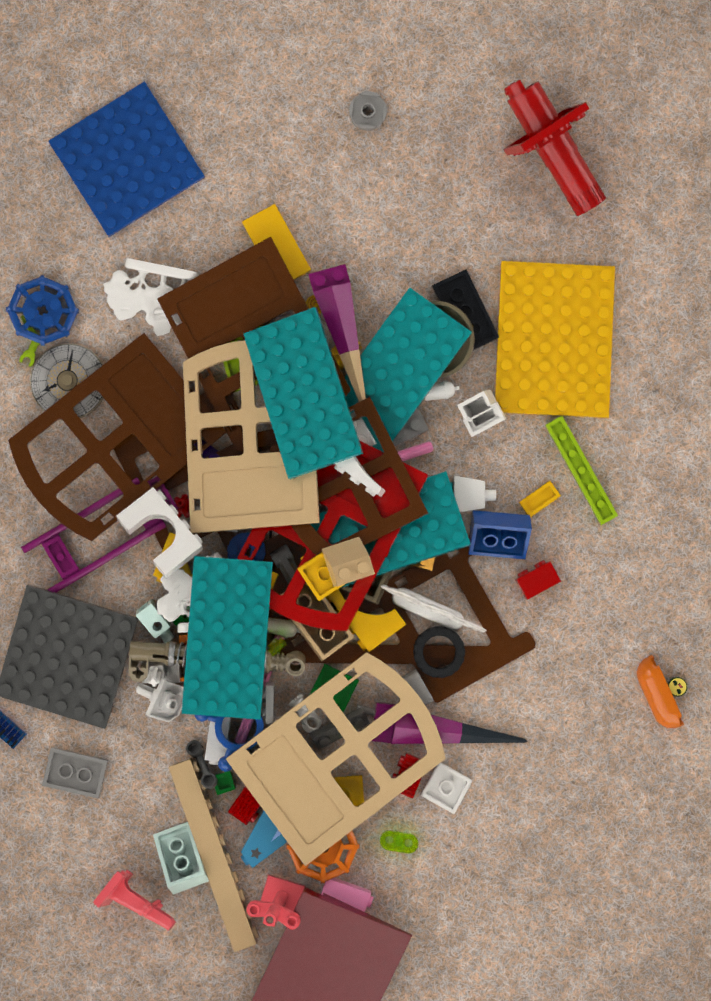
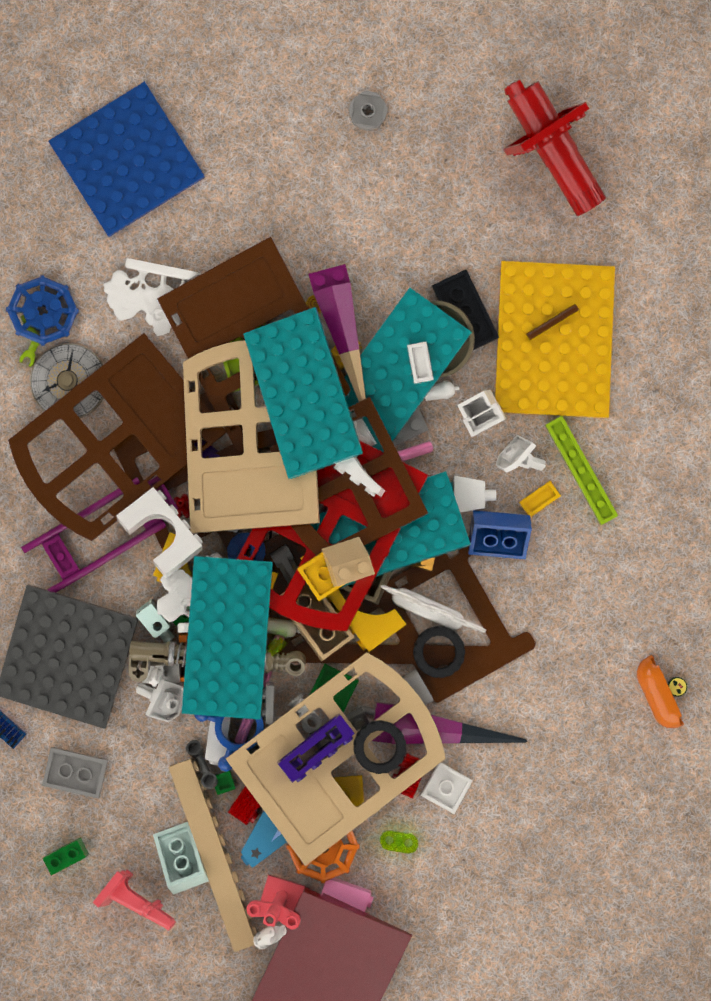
(65, 856): none -> green brick
(269, 936): none -> white piece
(271, 224): yellow tile -> none
(314, 761): none -> dark purple brick
(398, 756): none -> black tyre
(420, 362): none -> white tile
(518, 454): none -> white piece
(538, 579): red brick -> none
(553, 321): none -> reddish brown bar

